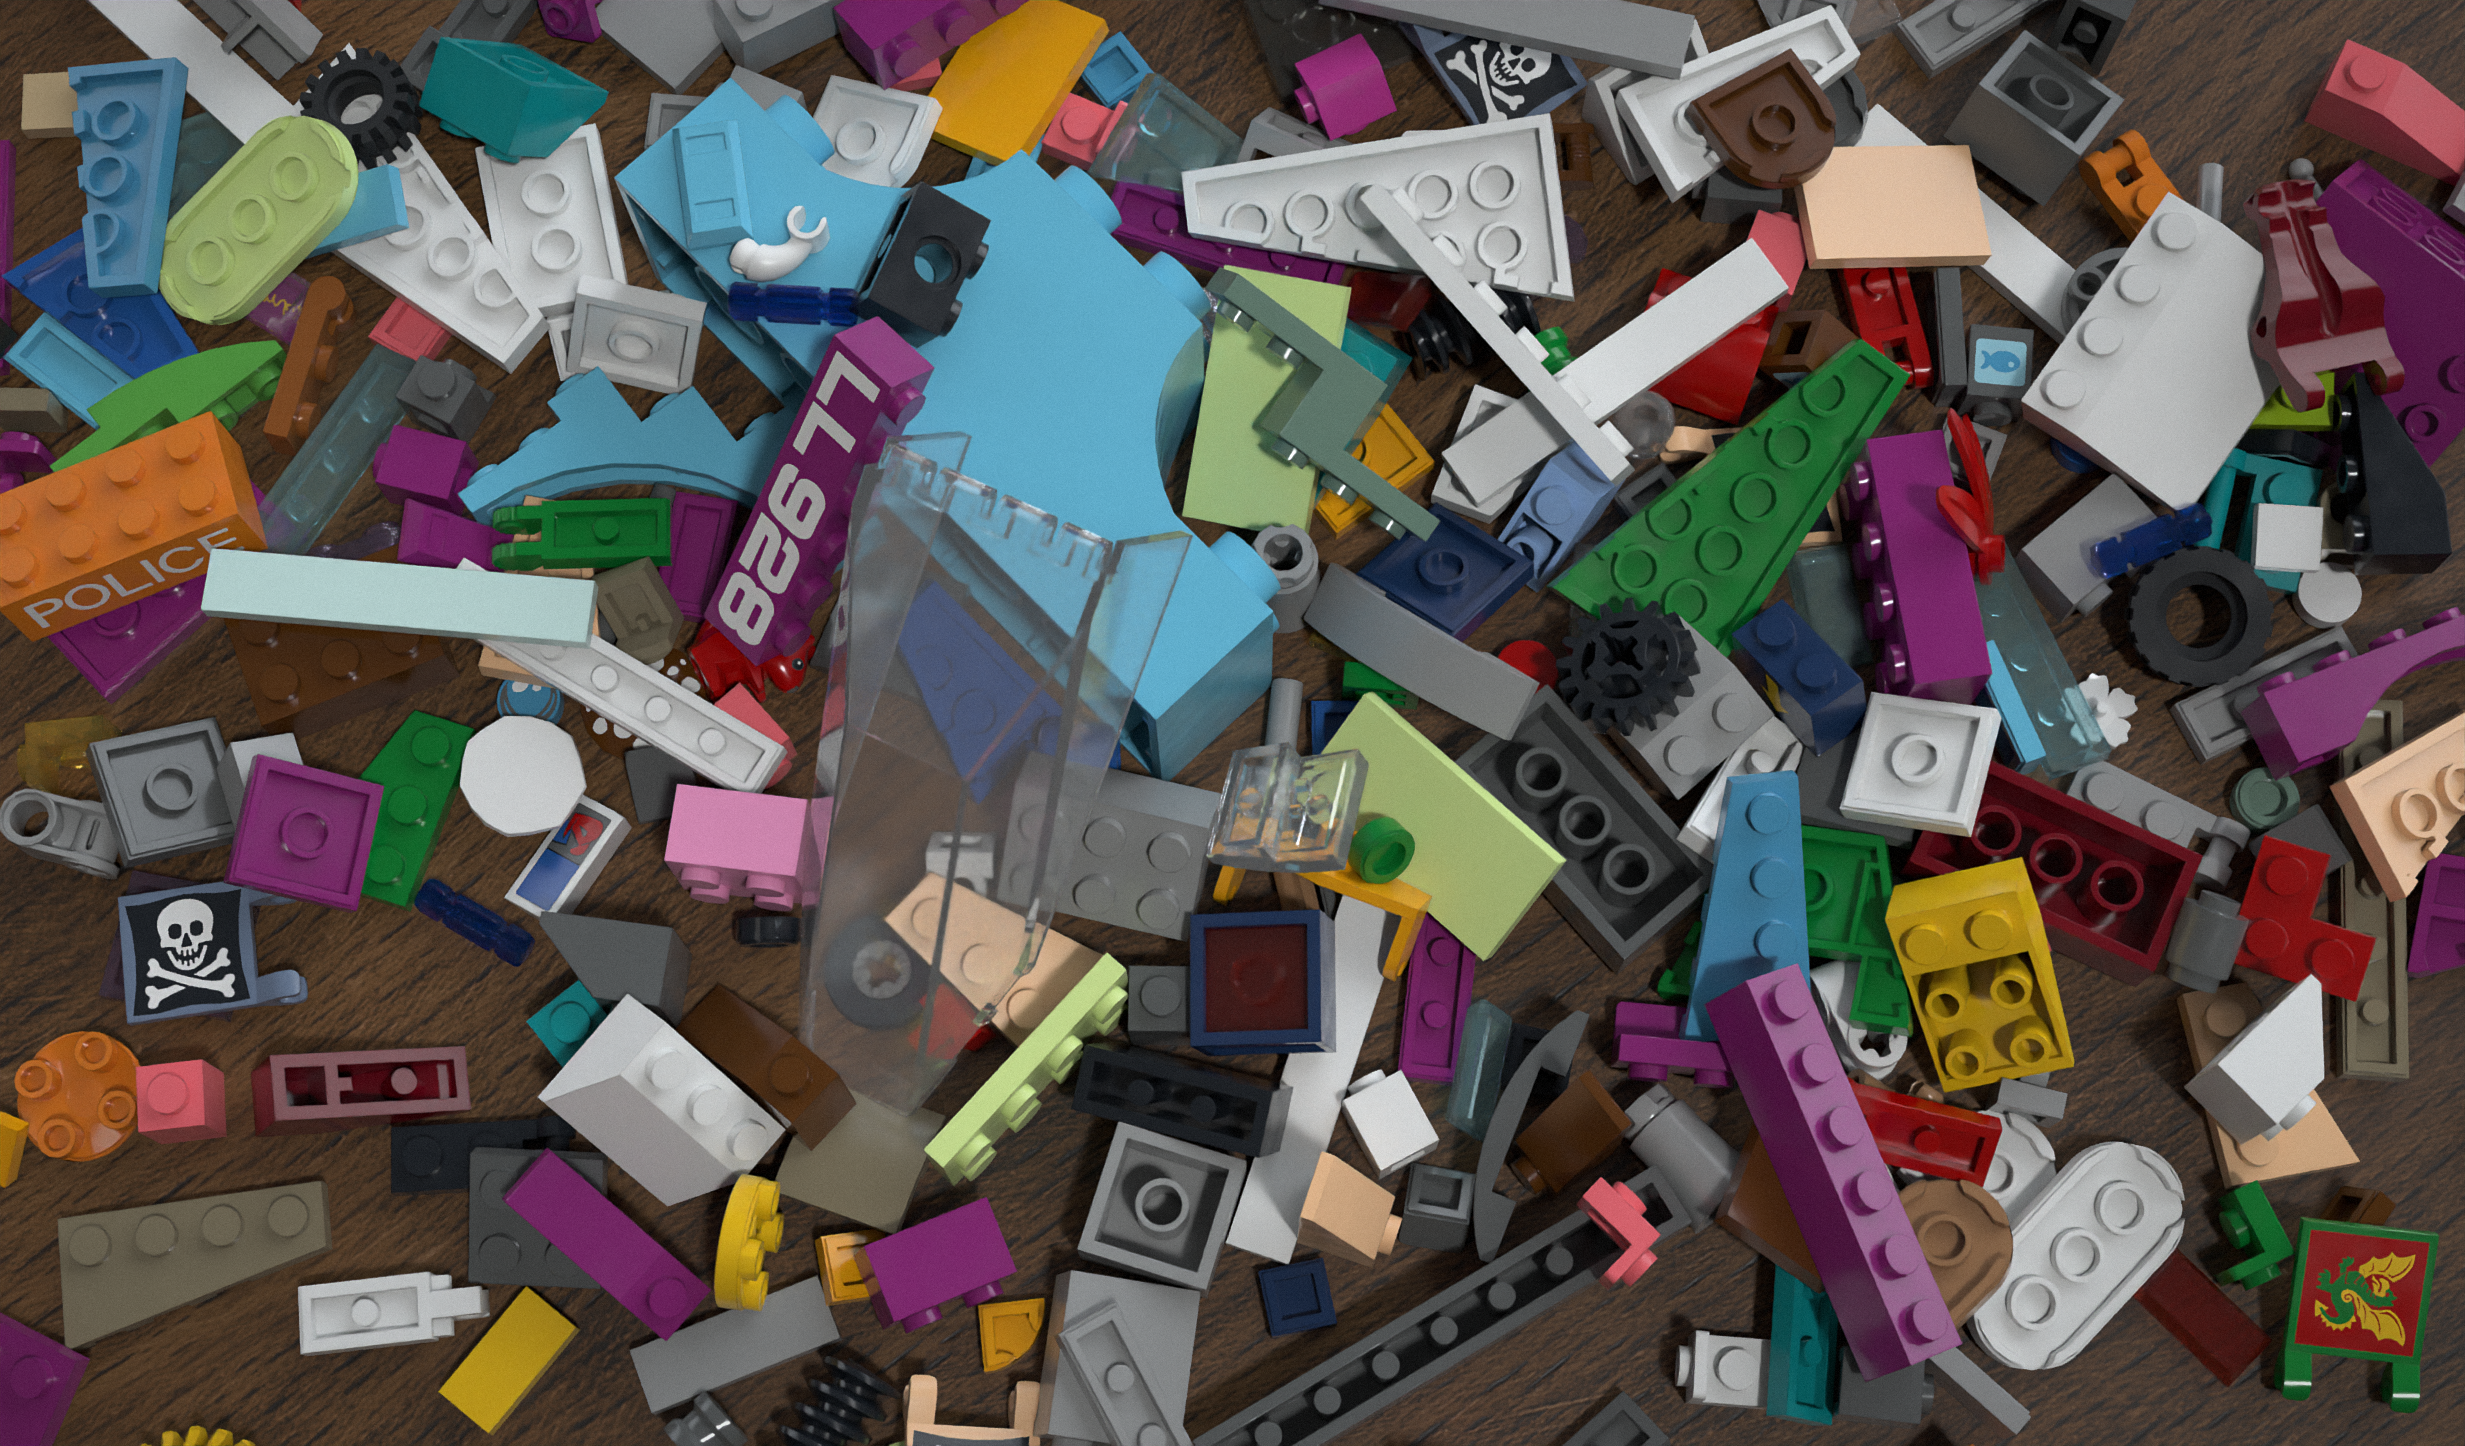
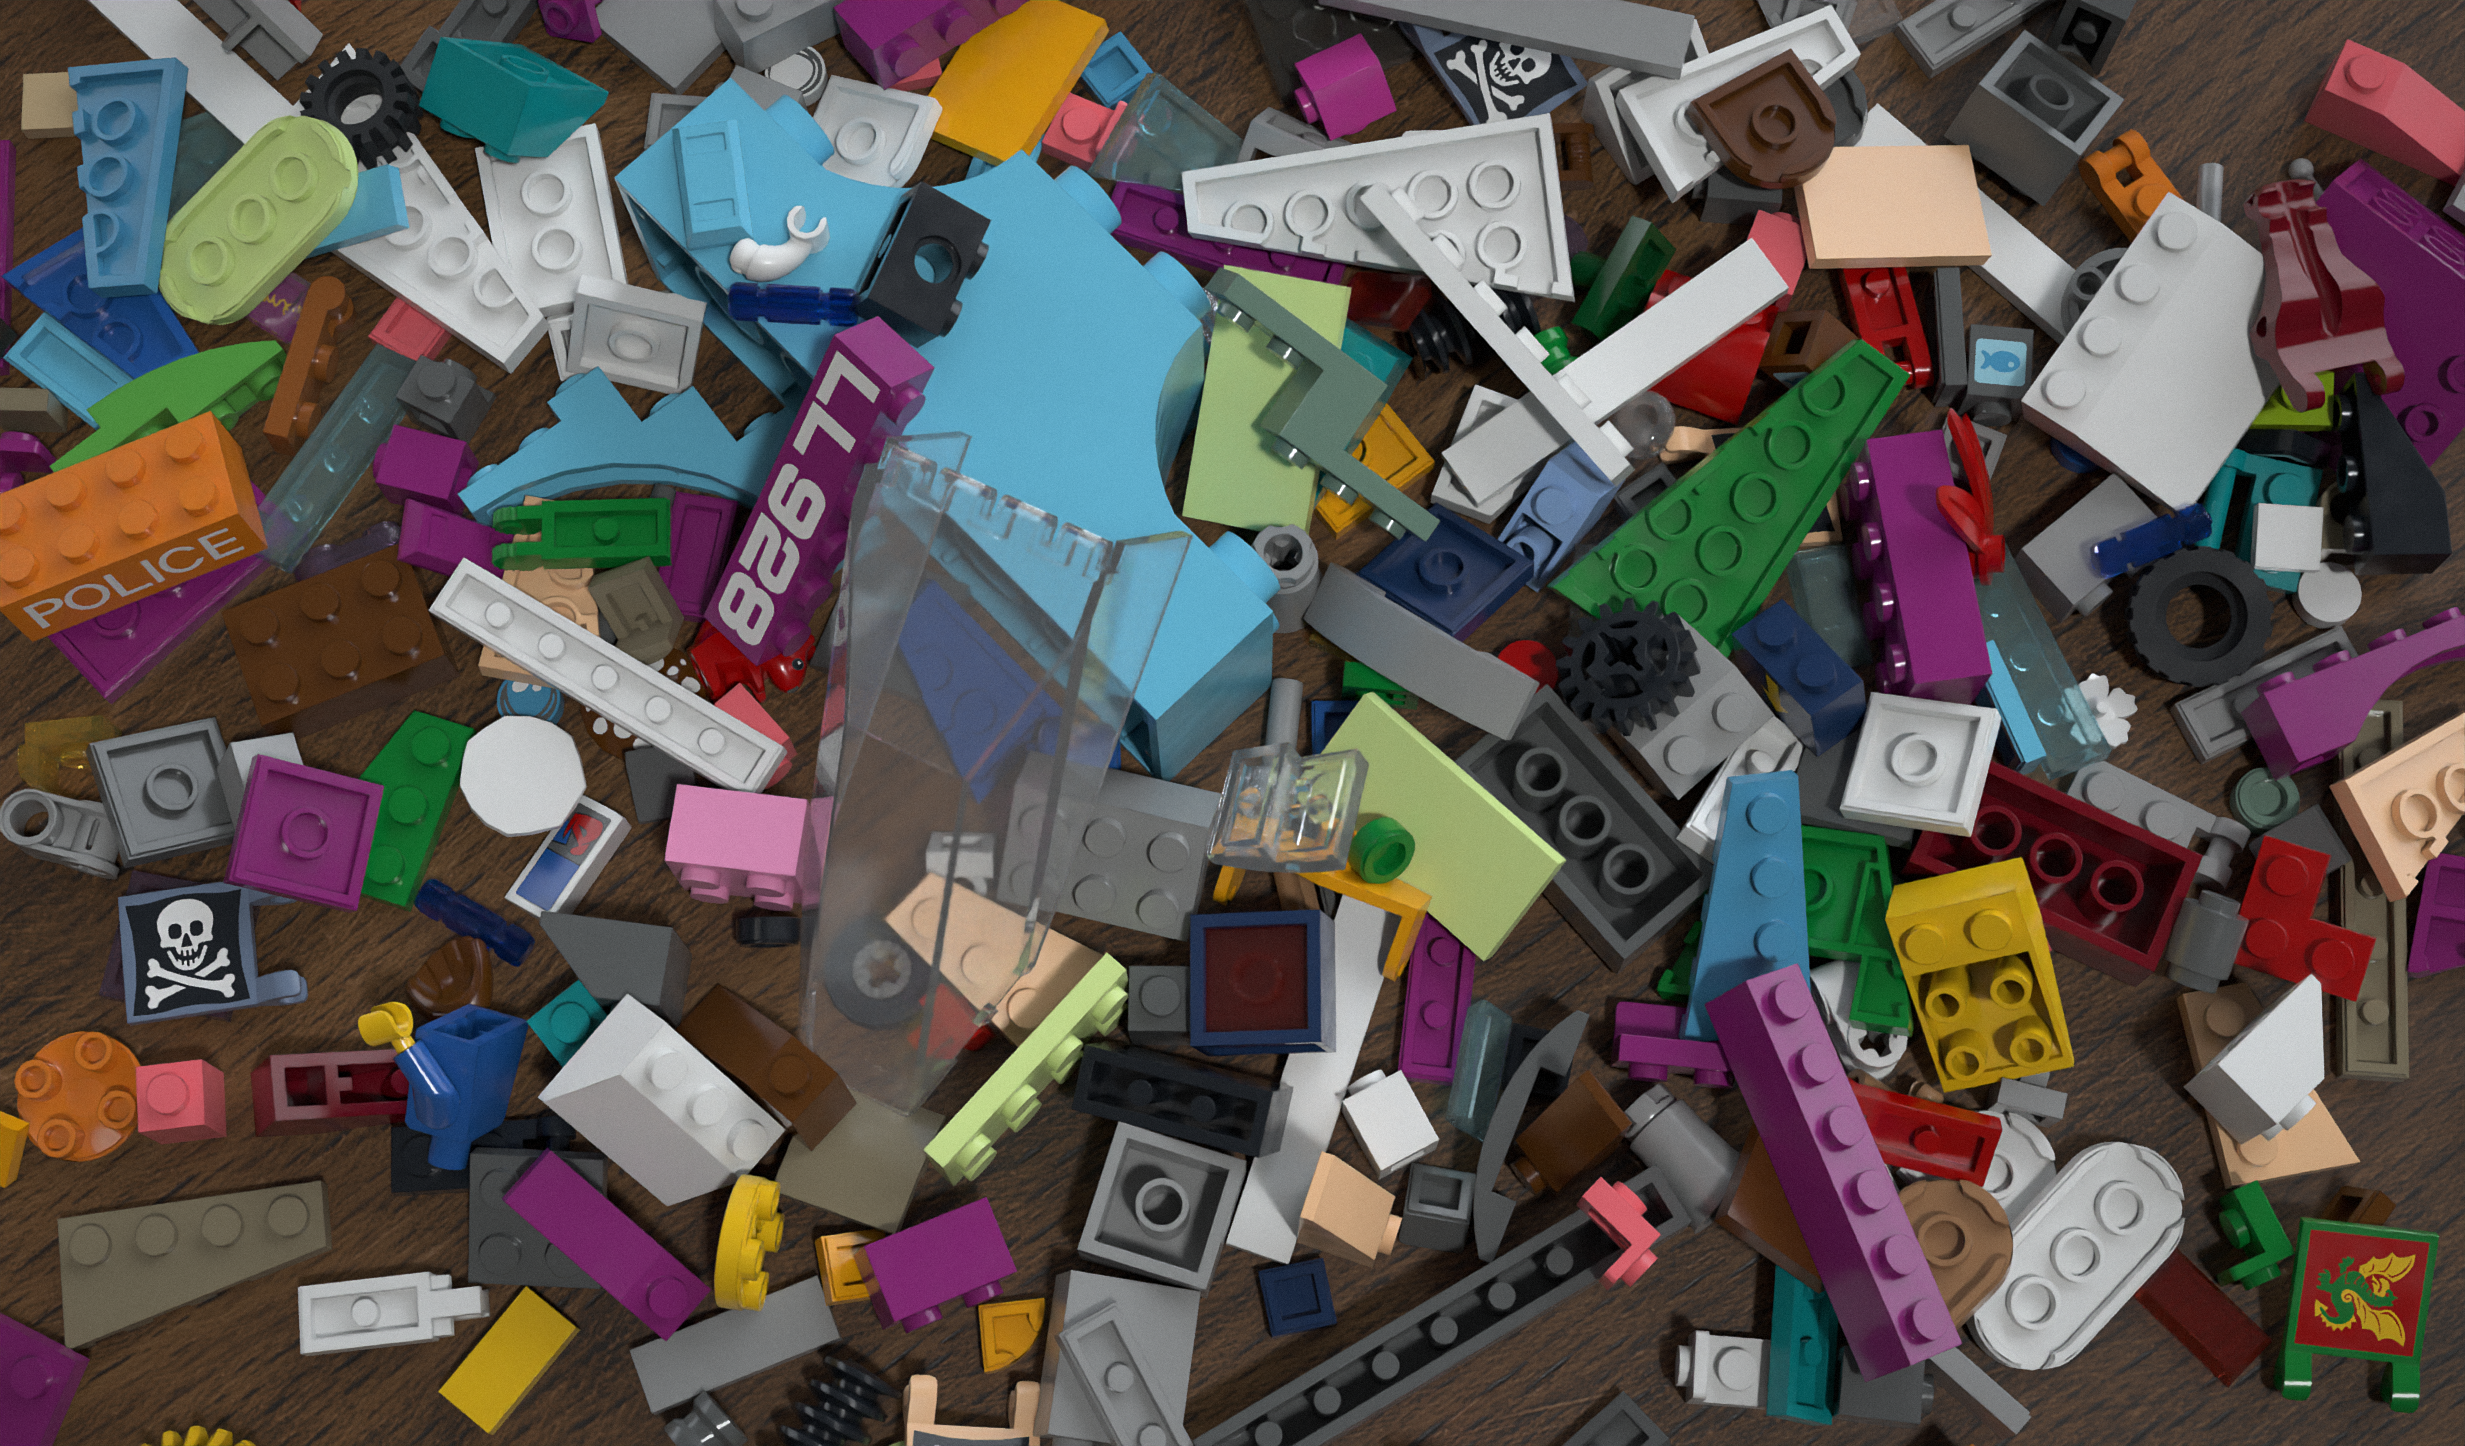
(400, 598): light aqua tile -> none
(461, 1059): none -> blue torso
(803, 72): none -> white tile
(1621, 283): none -> dark green tile

